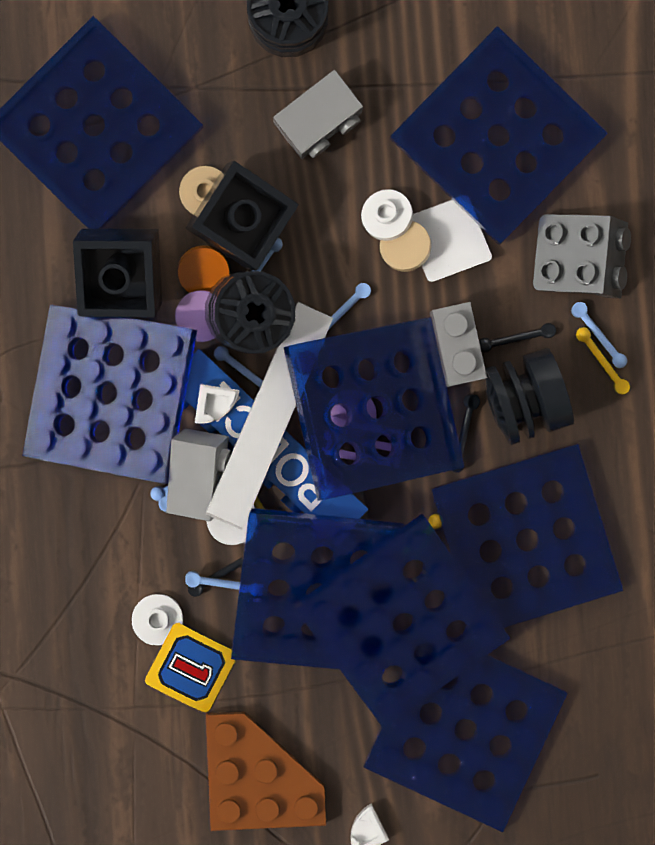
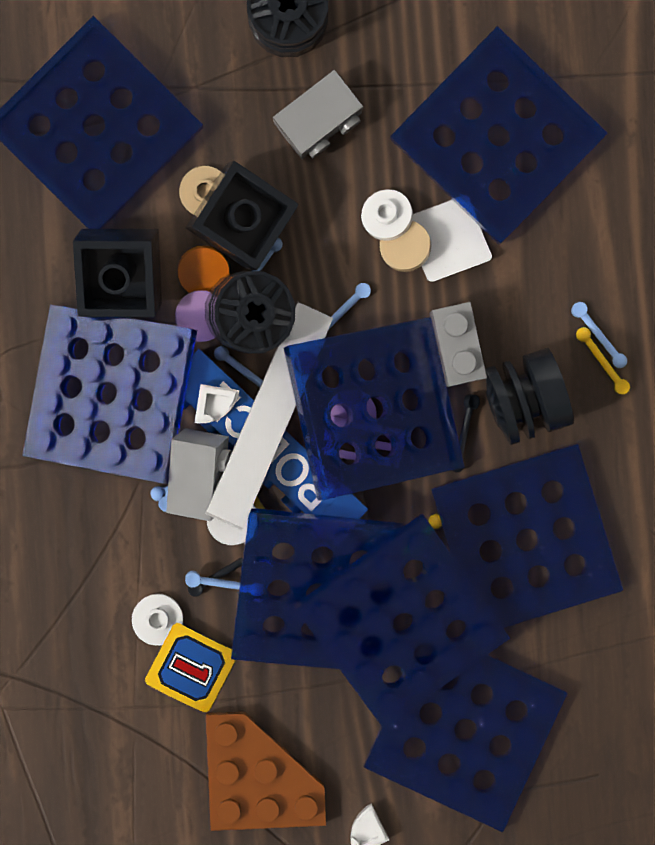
(546, 331): black hinge -> none
(582, 254): bracket -> none

